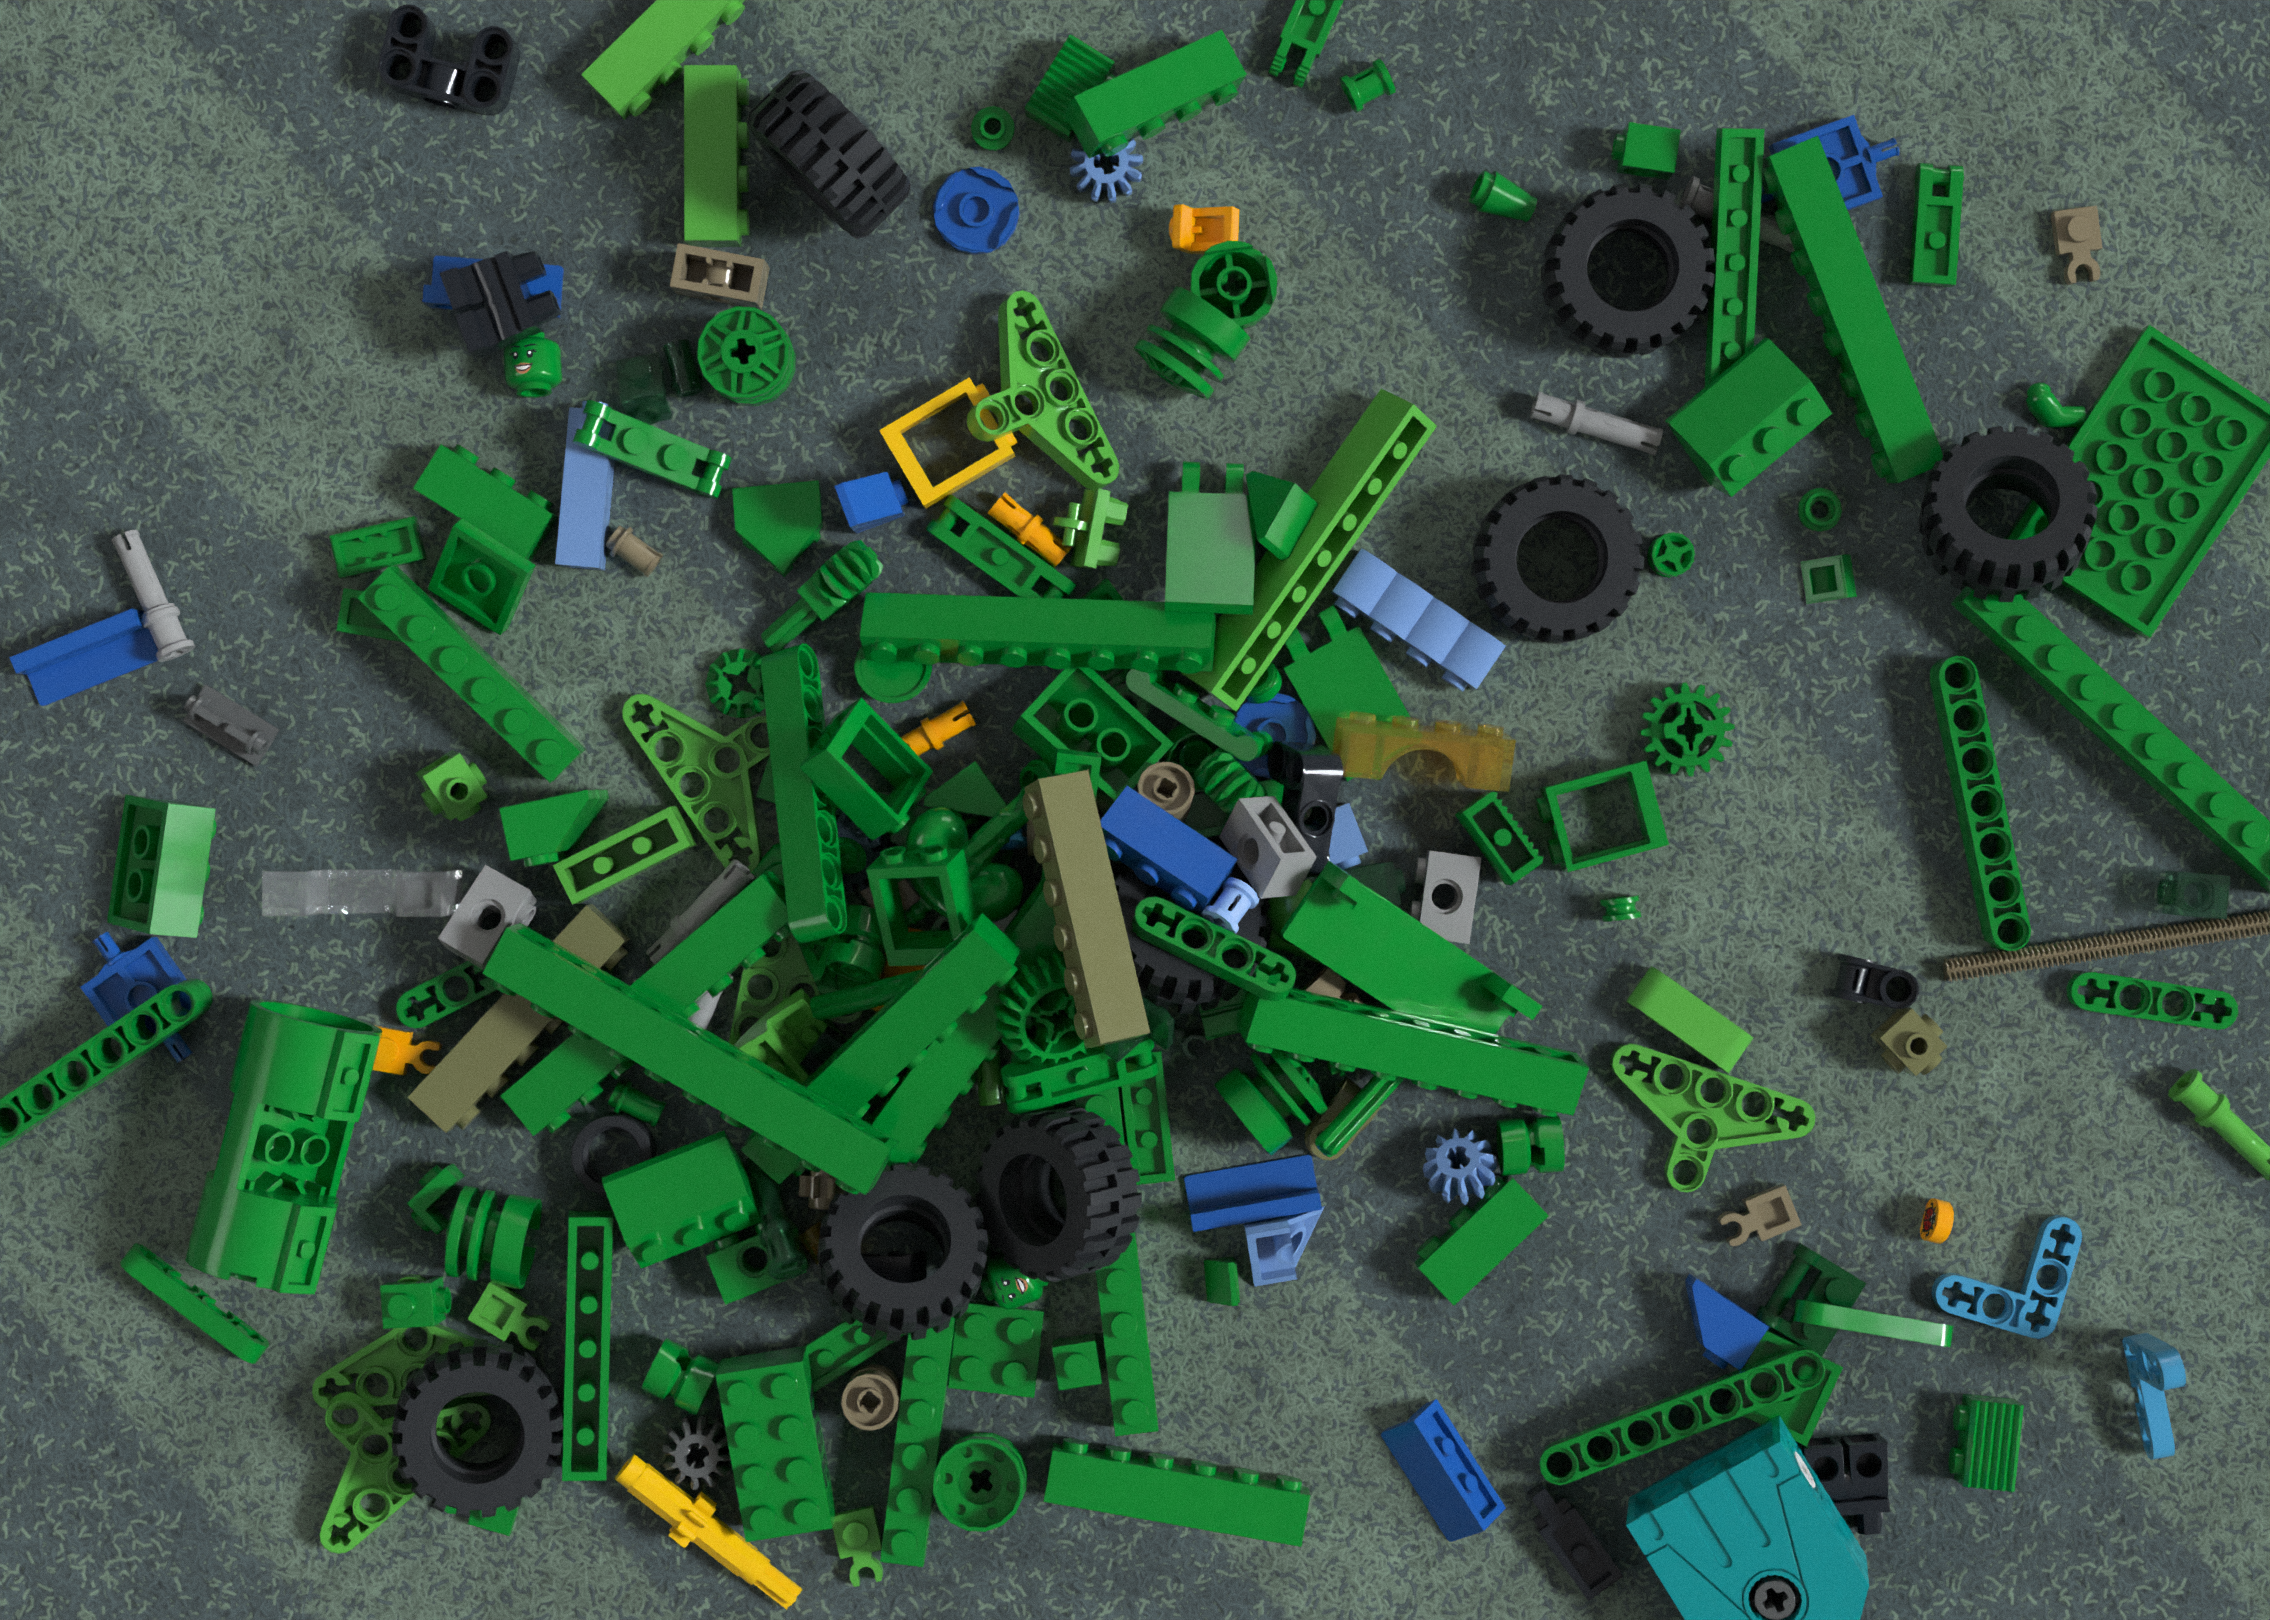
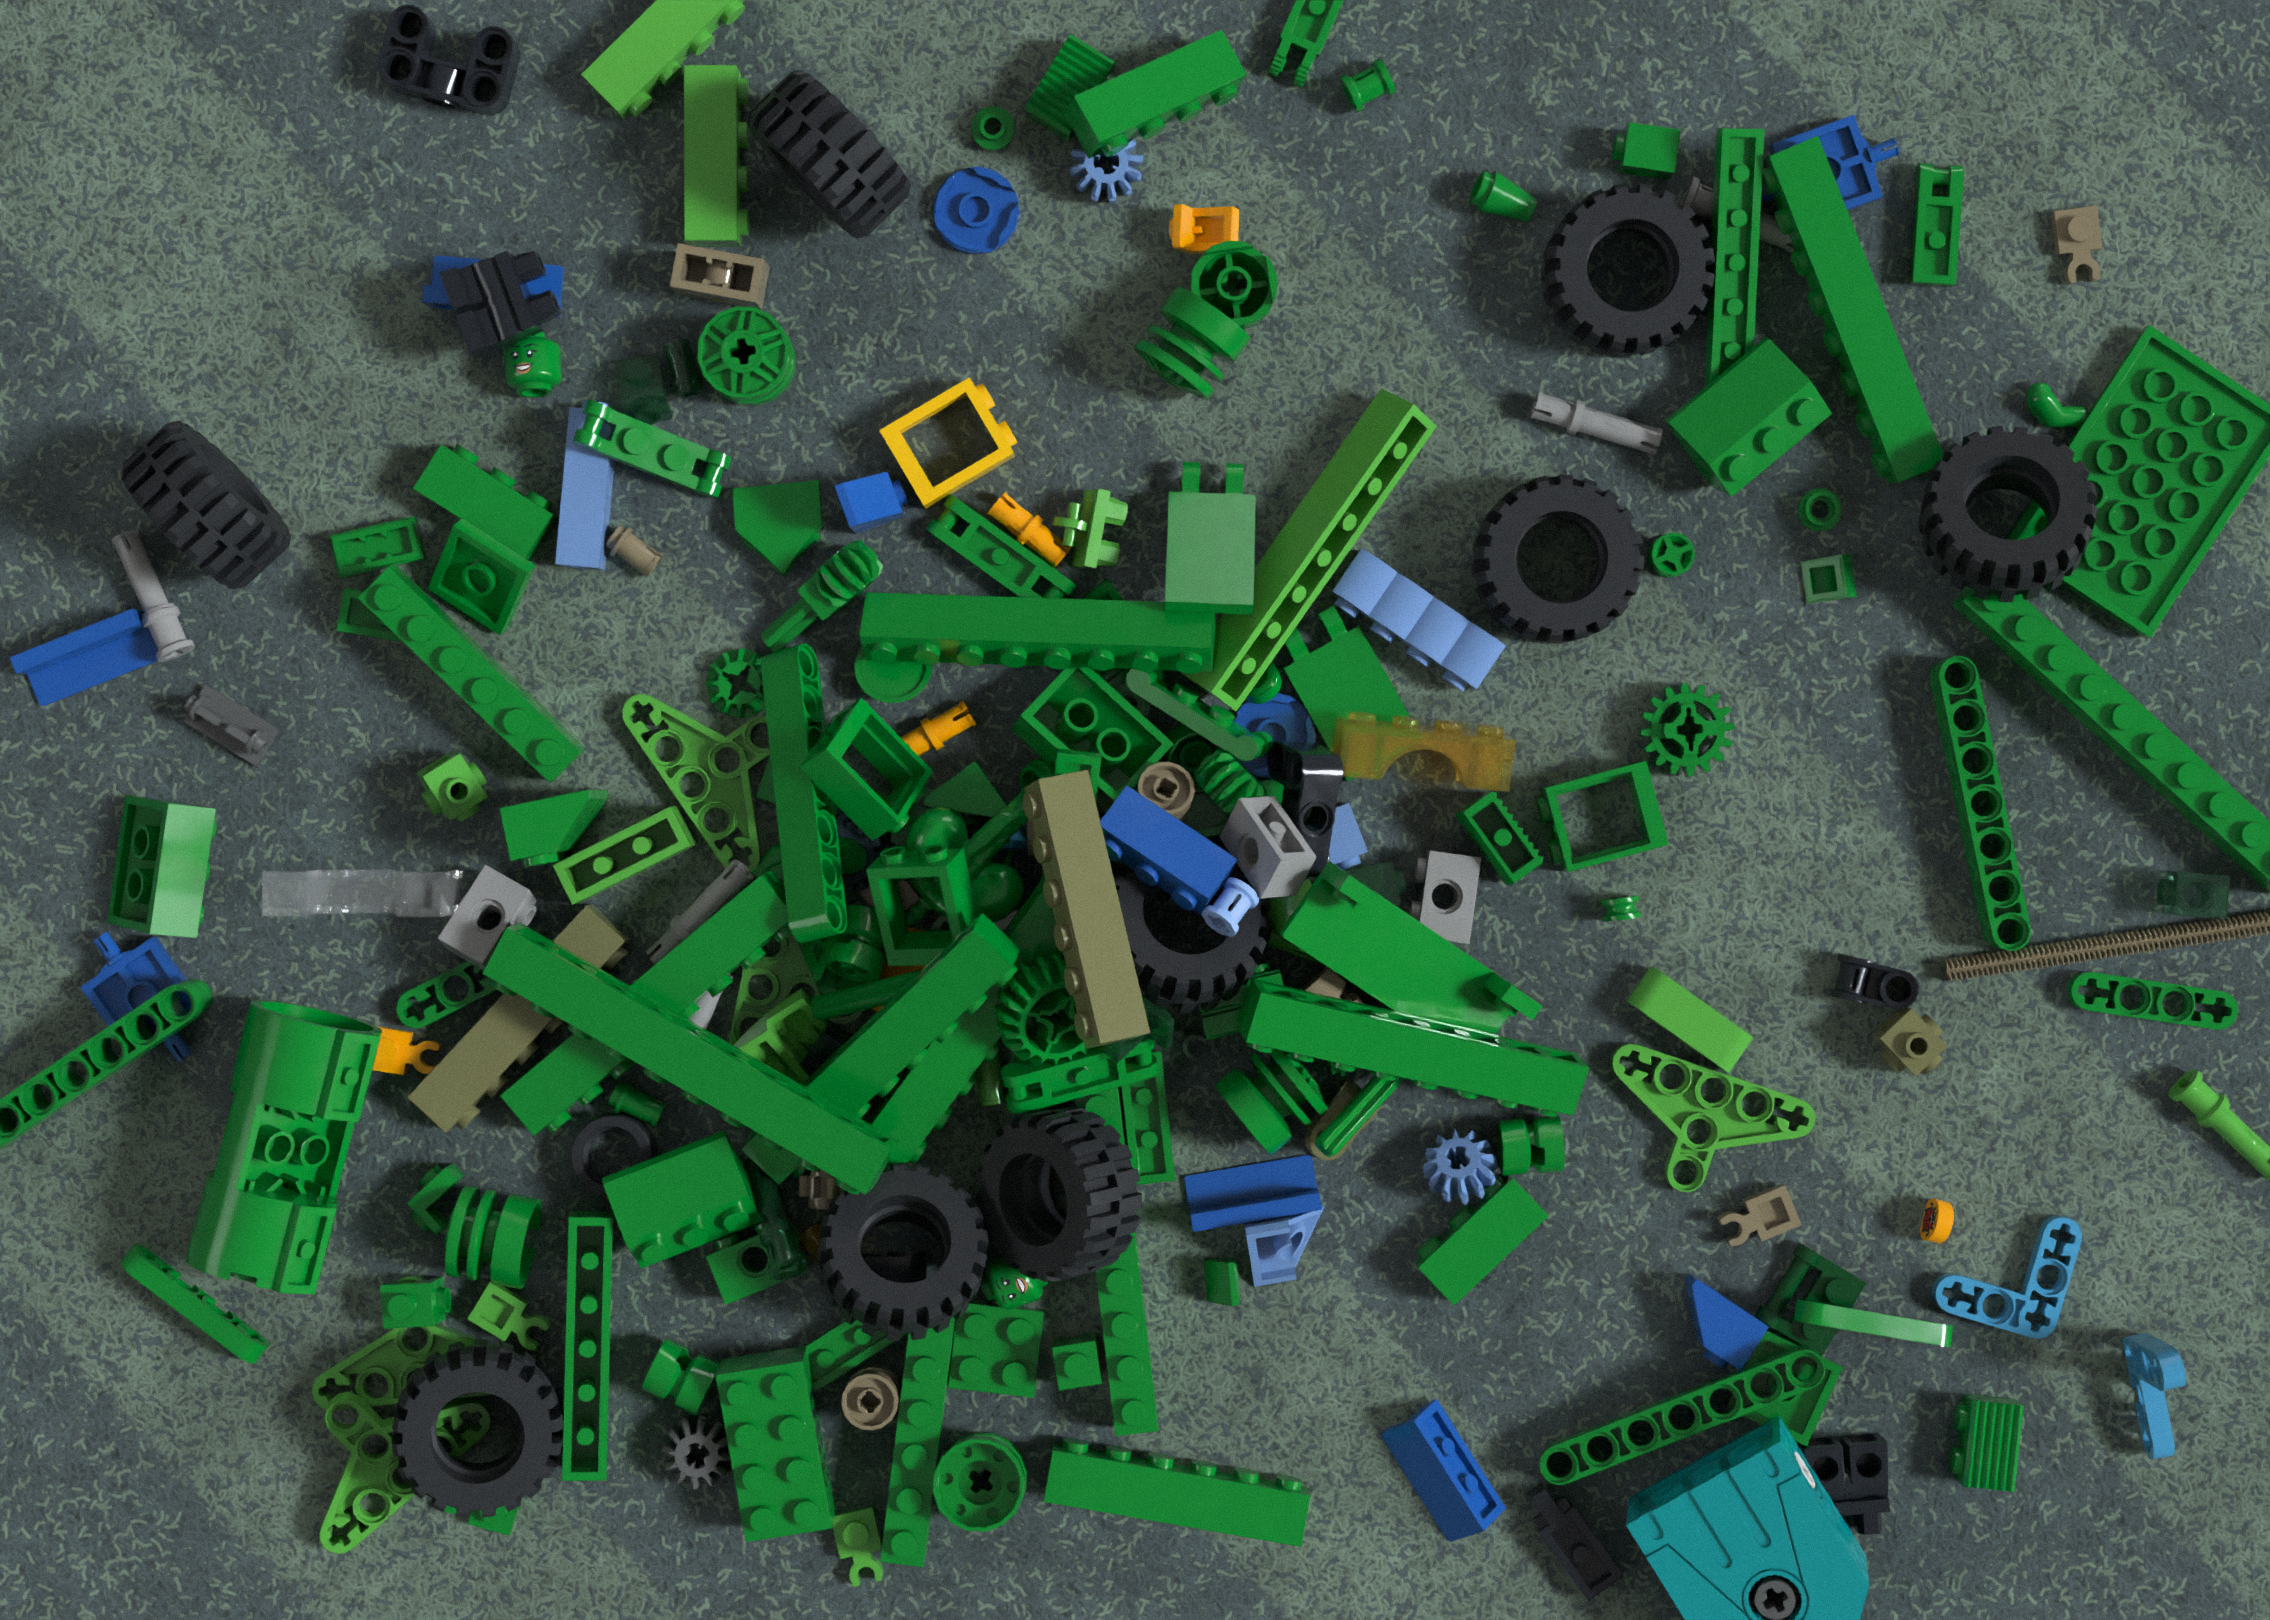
(205, 505): none -> black tyre
(695, 1522): yellow piece -> none
(1050, 417): bright green beam -> none
(1210, 955): green beam -> none
(1279, 512): green slope -> none

